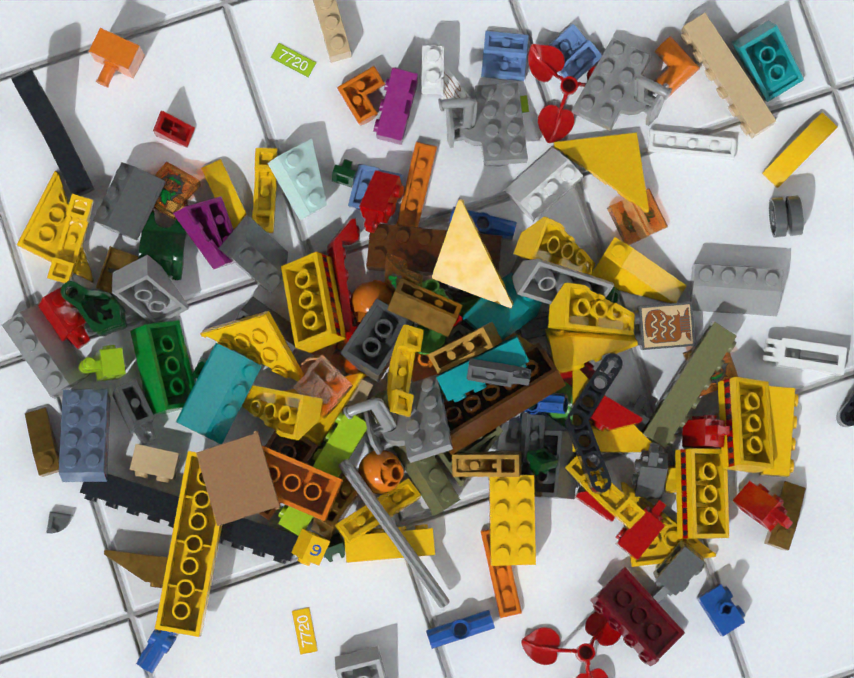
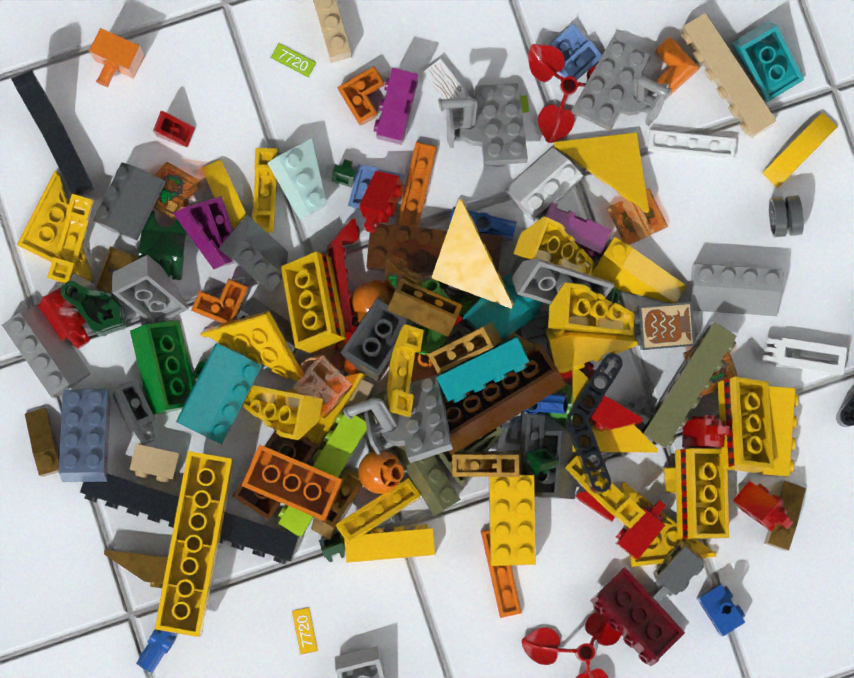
(58, 522): dark grey tile -> none
(106, 363): lime brick -> none
(223, 308): none -> orange brick
(238, 479): medium nougat piece -> none
(310, 547): yellow brick -> none
(394, 533): light grey axle -> none
(432, 69): white brick -> none
(445, 633): blue piece -> none
(497, 373): dark grey hinge -> none
(504, 56): medium blue slope -> none
(587, 233): none -> magenta wedge
(651, 473): dark grey hinge -> none

